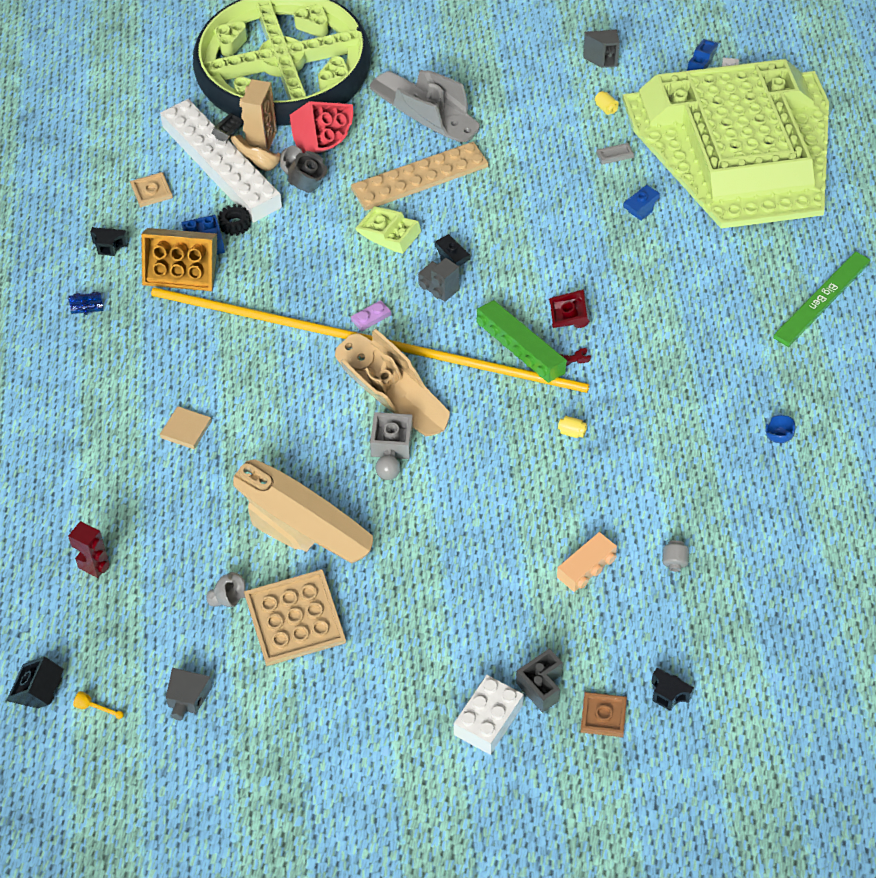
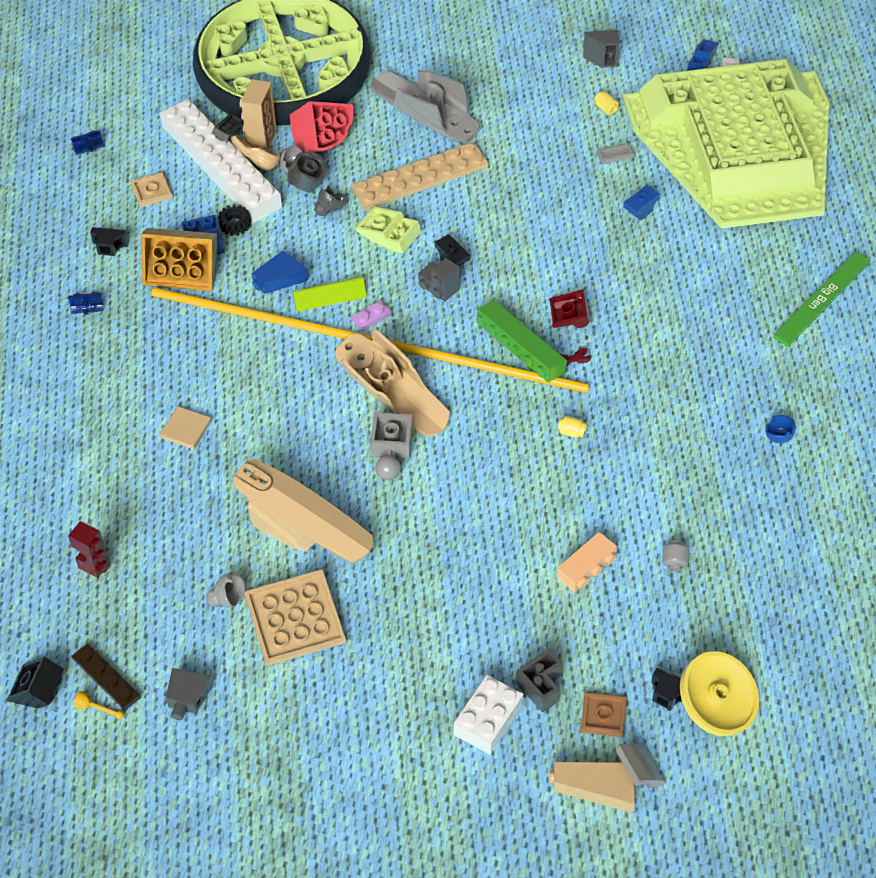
(87, 142): none -> clear blue hips
(106, 677): none -> dark brown plate
(279, 273): none -> blue slope
(329, 201): none -> dark grey piece
(329, 294): none -> lime slope
(595, 782): none -> tan slope
(640, 765): none -> light grey slope
(719, 693): none -> light yellow dish

